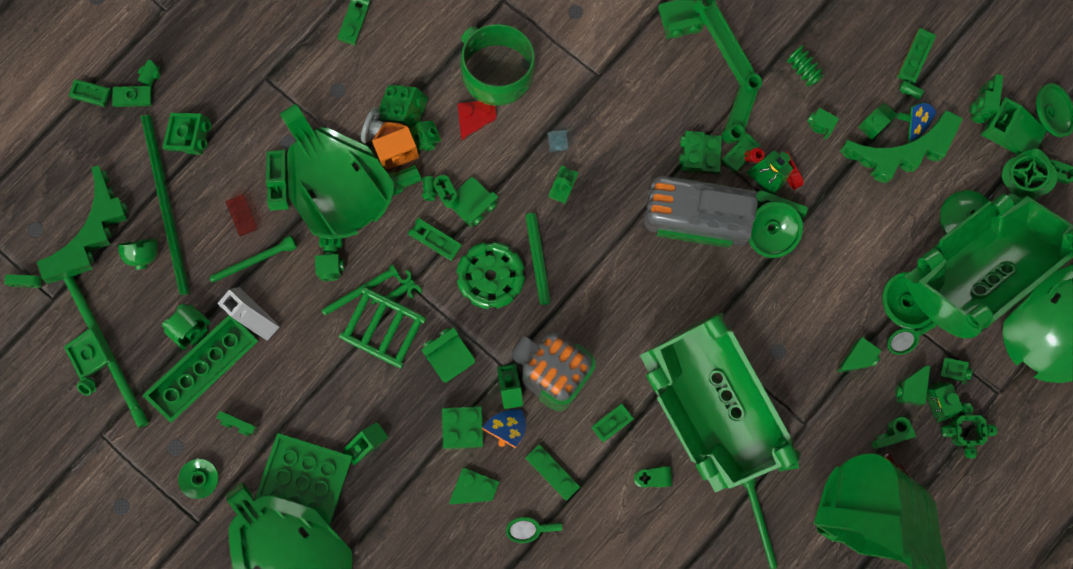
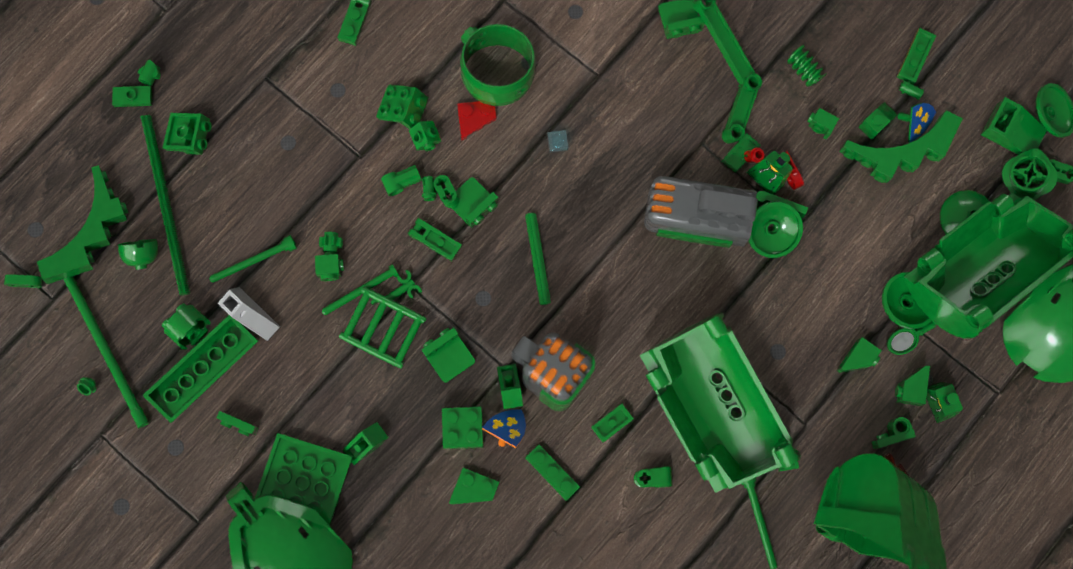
(88, 353): green tile -> none
(90, 93): green plate -> none
(188, 479): green dish -> none
(241, 215): clear red plate -> none
(277, 180): green slope -> none
(323, 164): green windscreen -> none
(391, 141): orange piece -> none
(486, 264): green plate -> none
(527, 529): piece -> none
(563, 184): green hips -> none
(700, 152): green plate -> none
(954, 431): green piece -> none
(956, 370): green bracket -> none
(988, 100): green plate -> none

